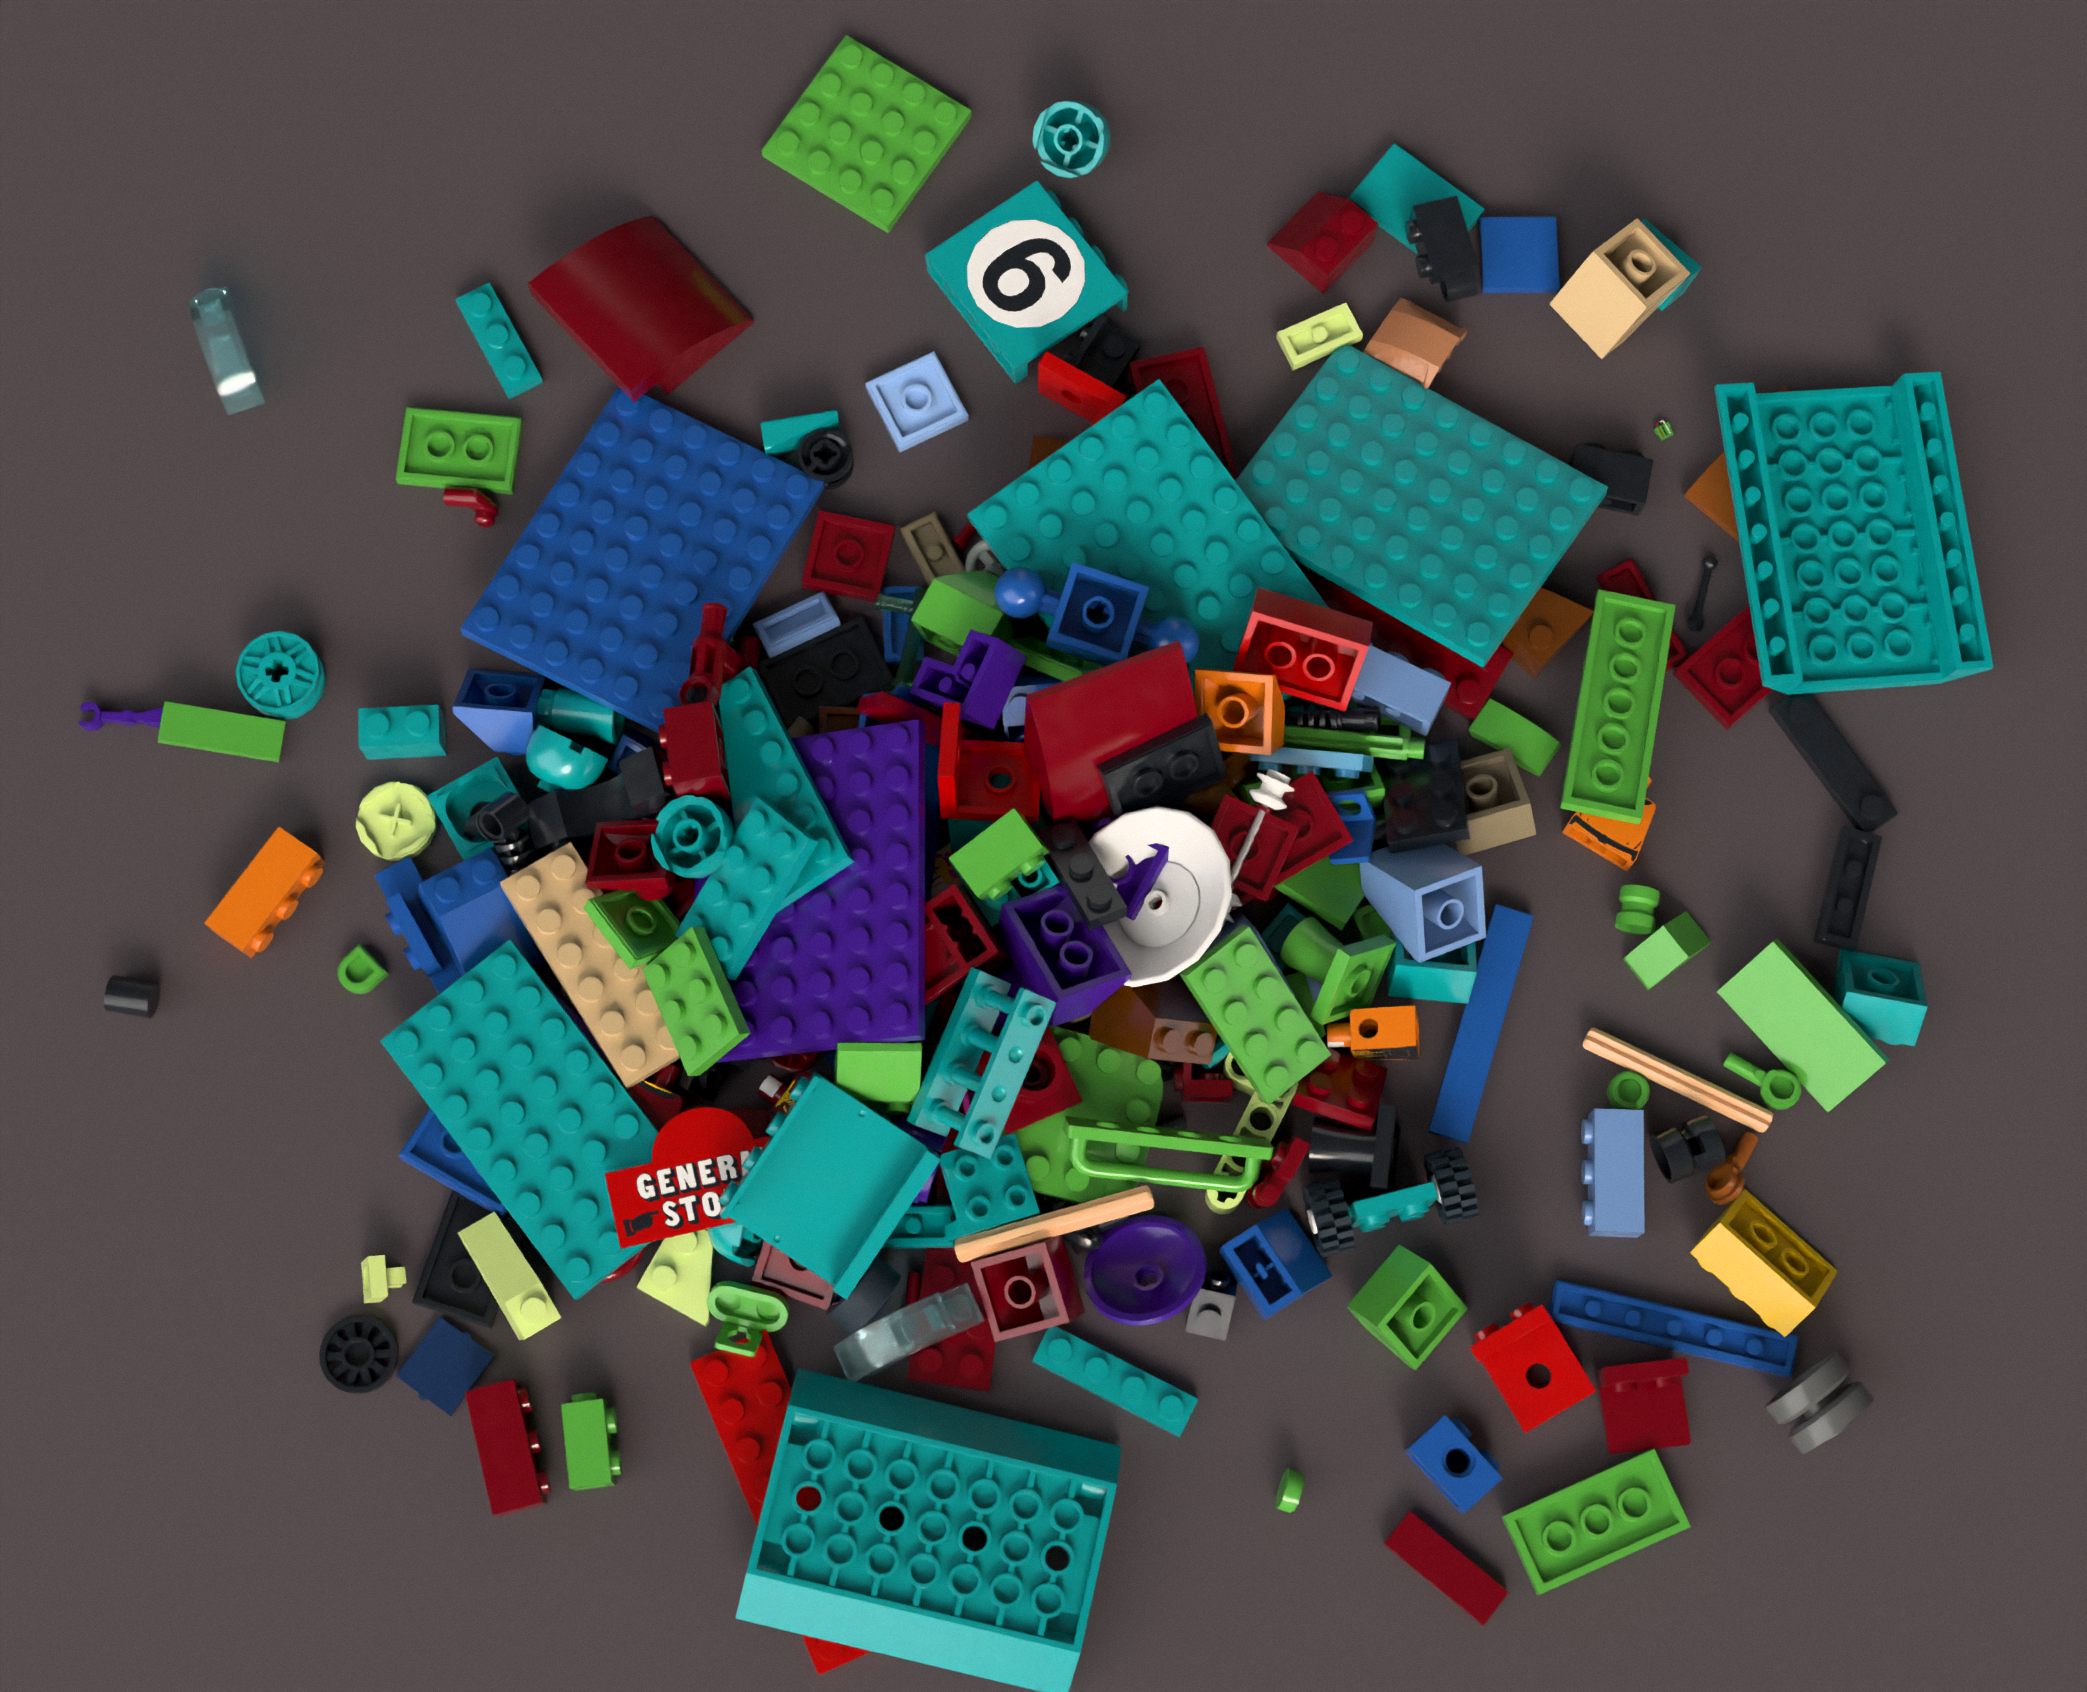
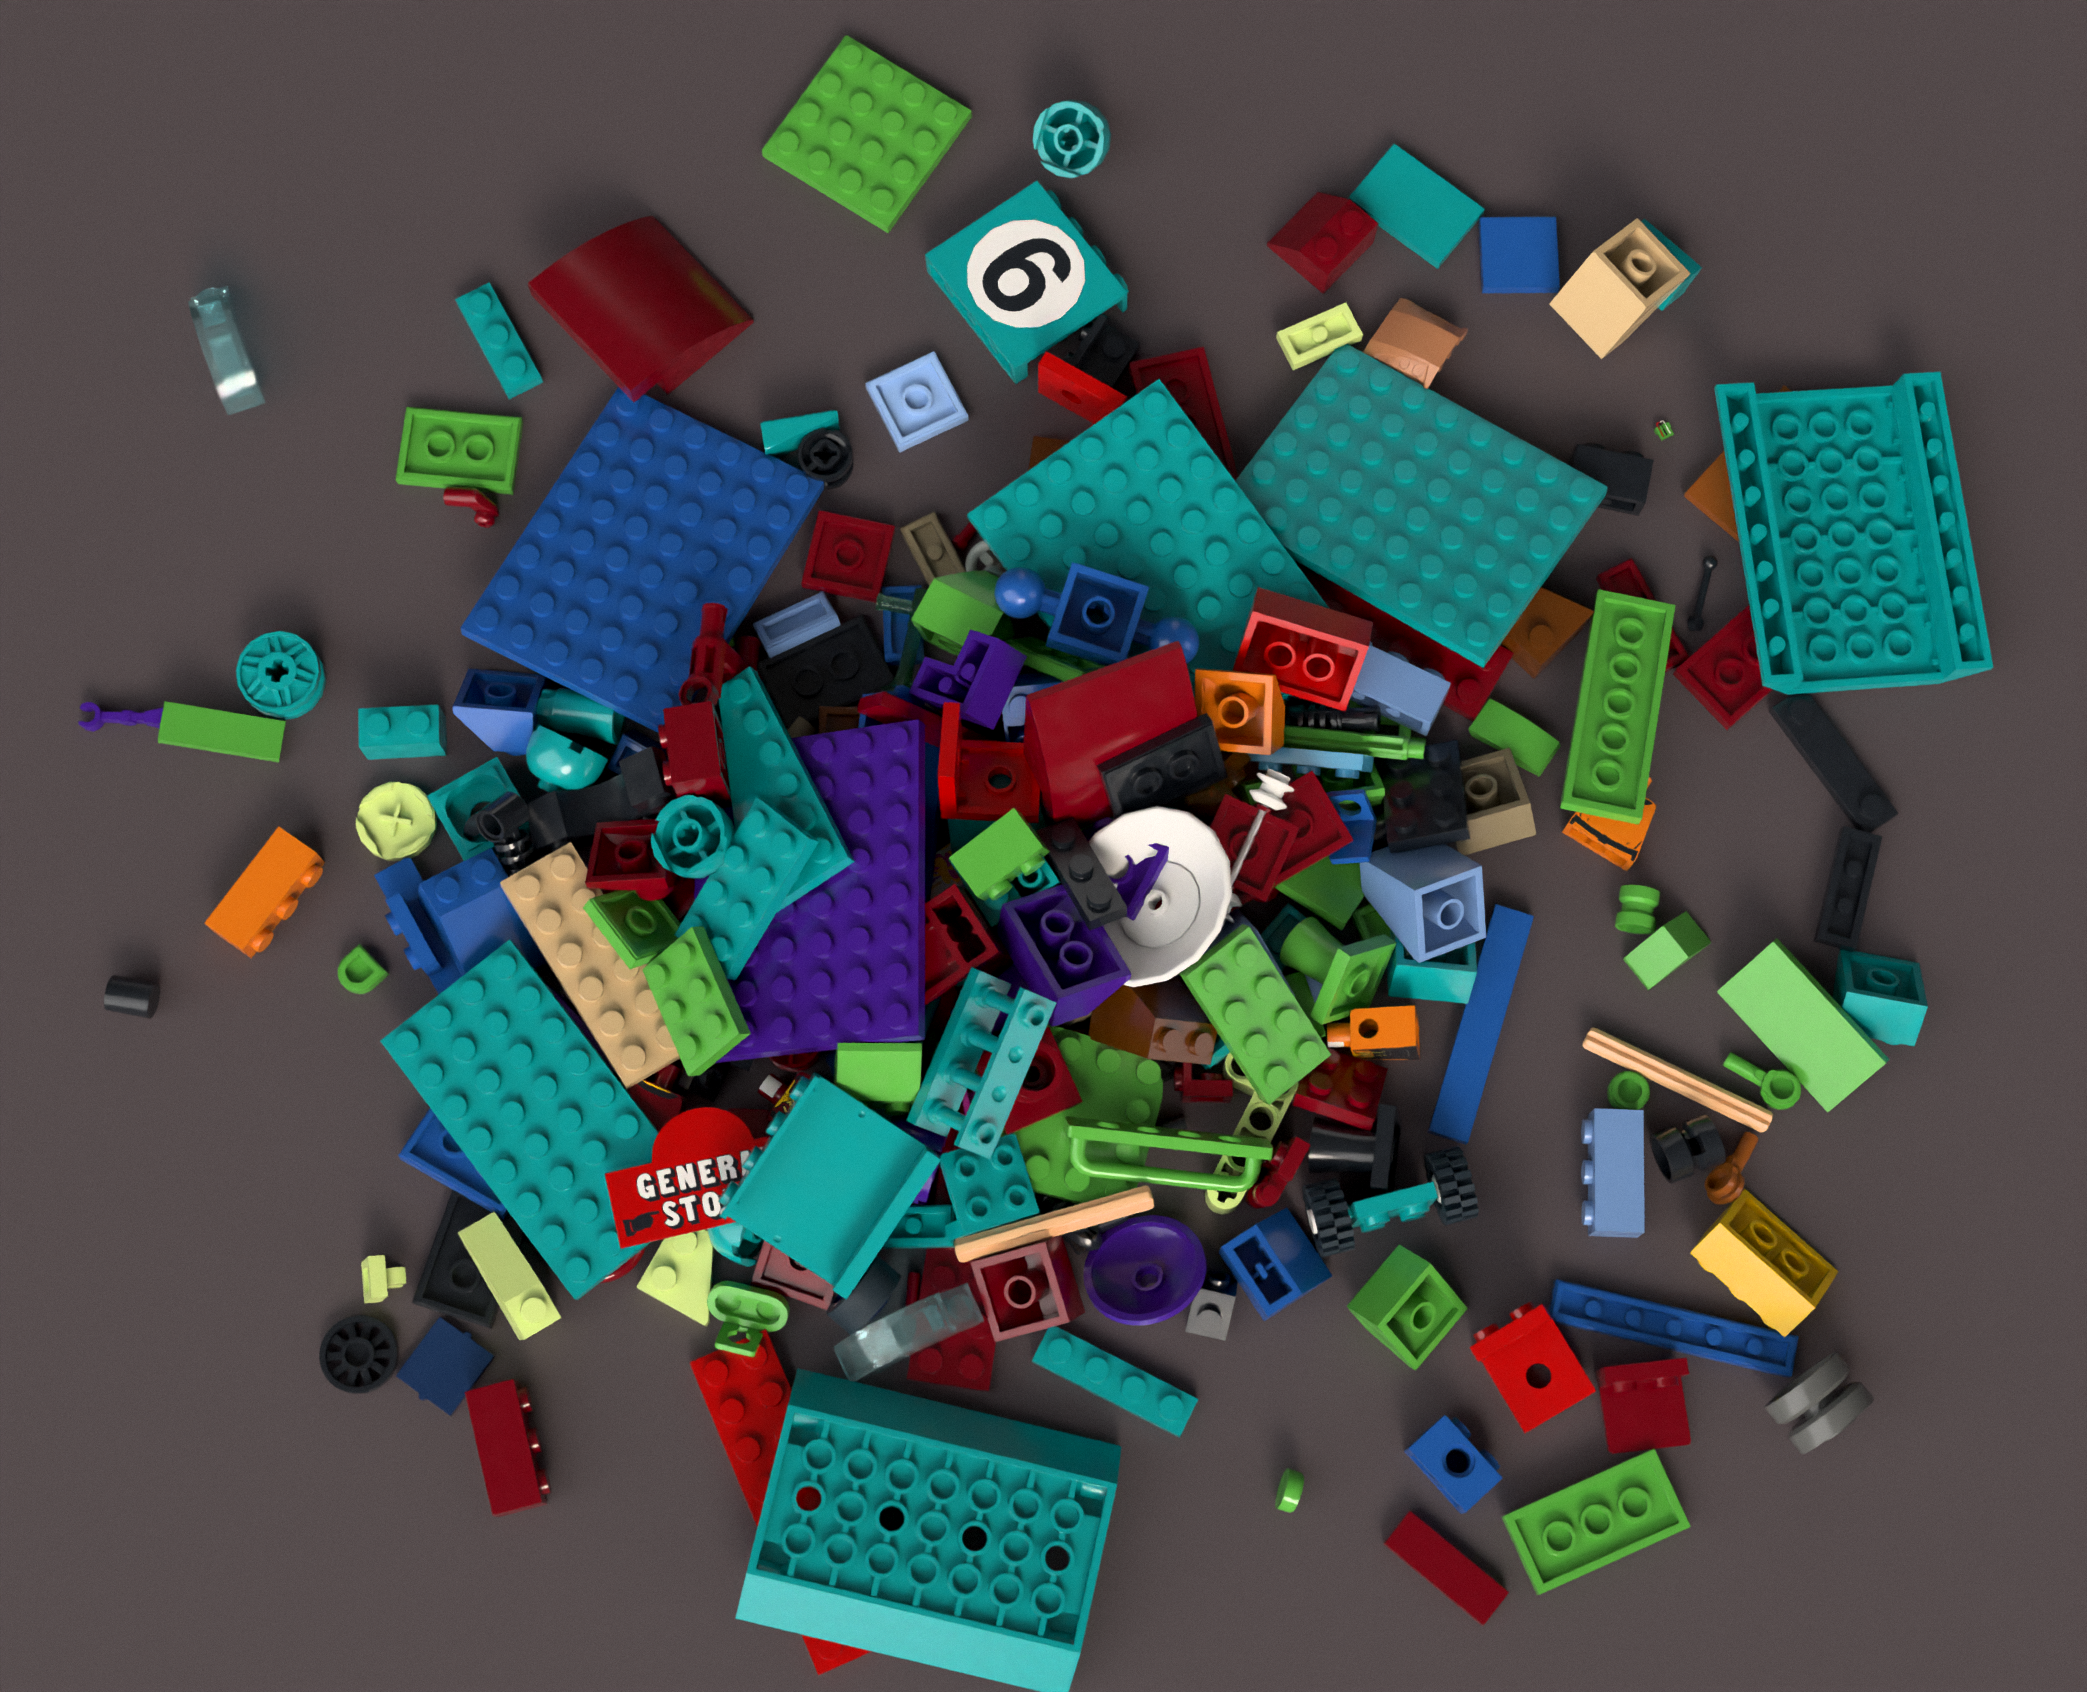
(589, 1442): bright green brick -> none
(1443, 247): black hinge -> none

